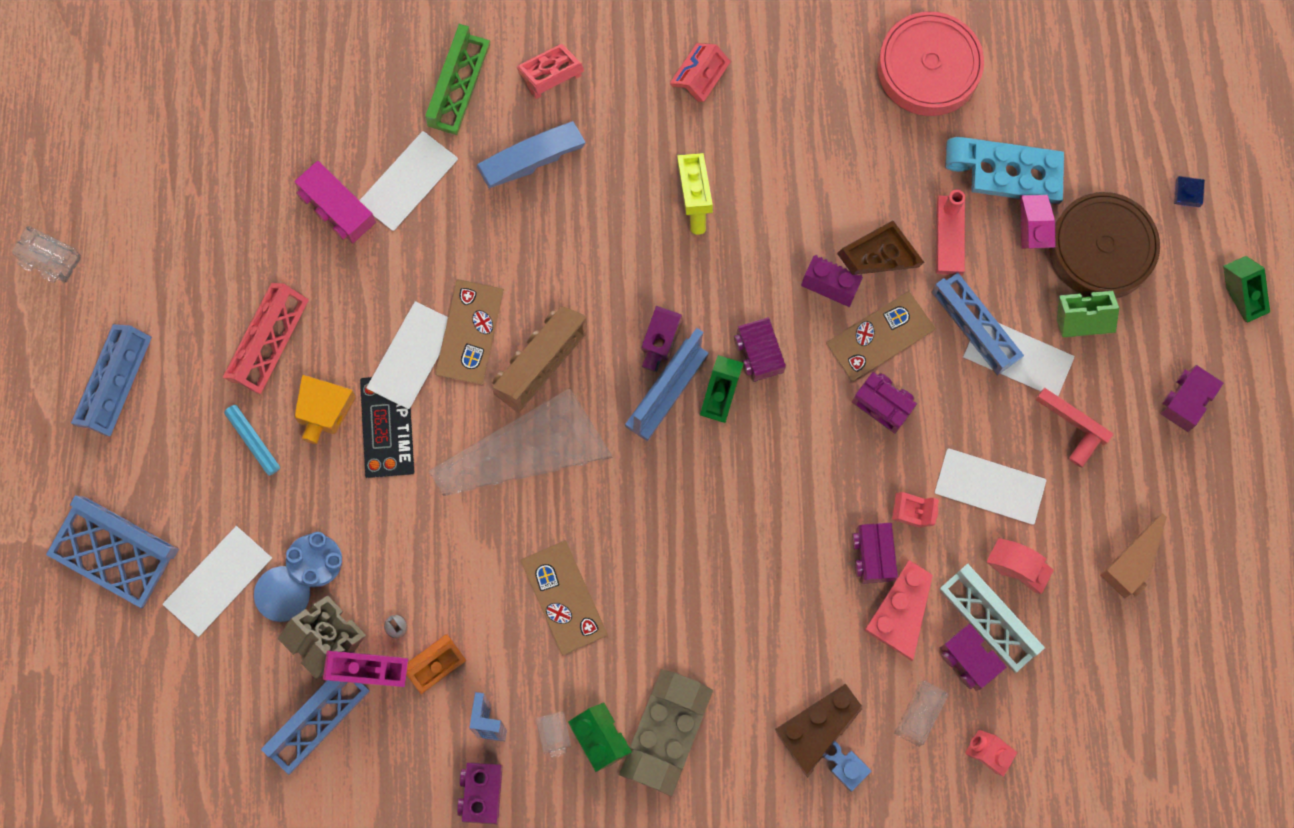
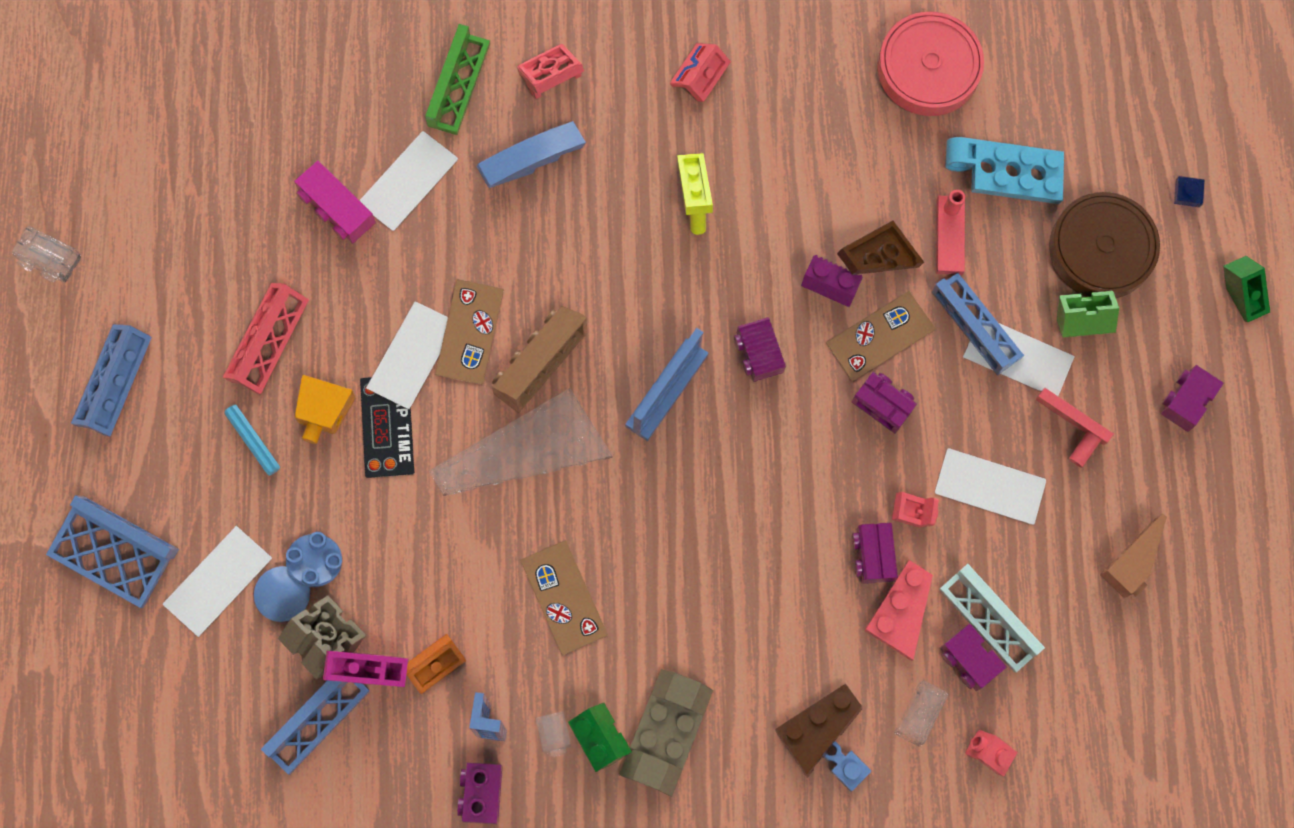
(389, 629): light grey hinge -> none
(664, 326): magenta torso -> none
(721, 388): green slope -> none
(1022, 563): coral brick -> none
(1037, 222): dark pink slope -> none

